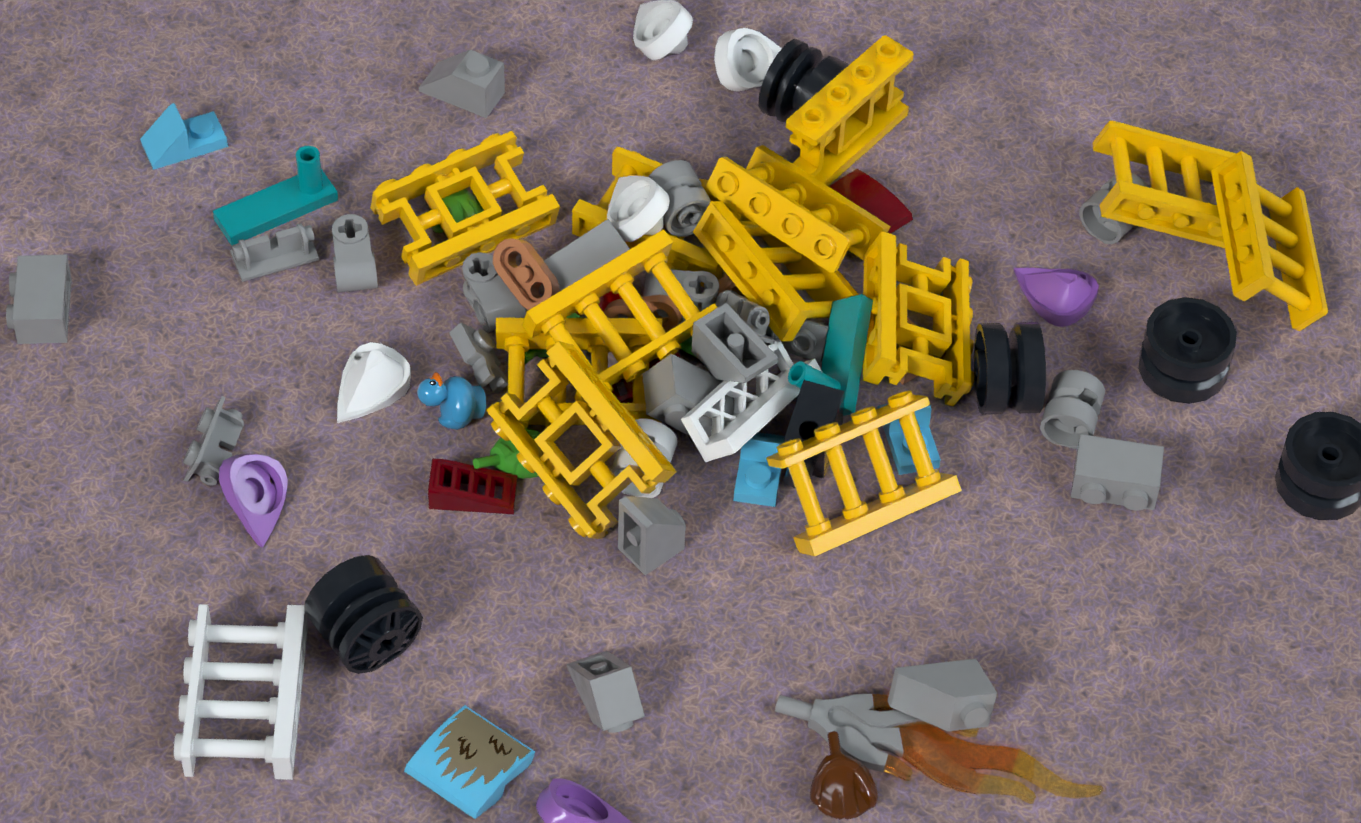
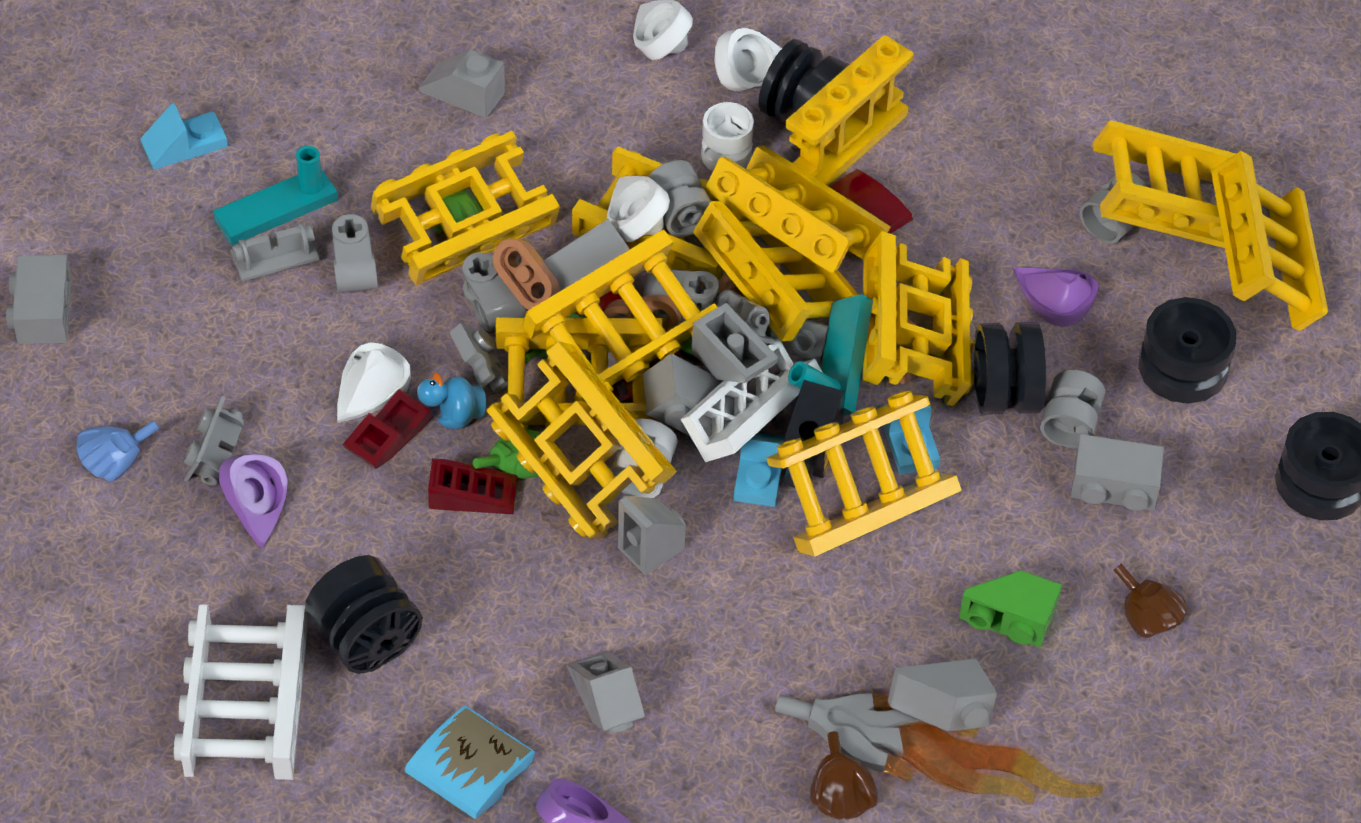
(110, 450): none -> medium blue piece
(384, 435): none -> dark red slope
(727, 133): none -> white wheel
(1013, 605): none -> bright green slope
(1151, 605): none -> reddish brown piece

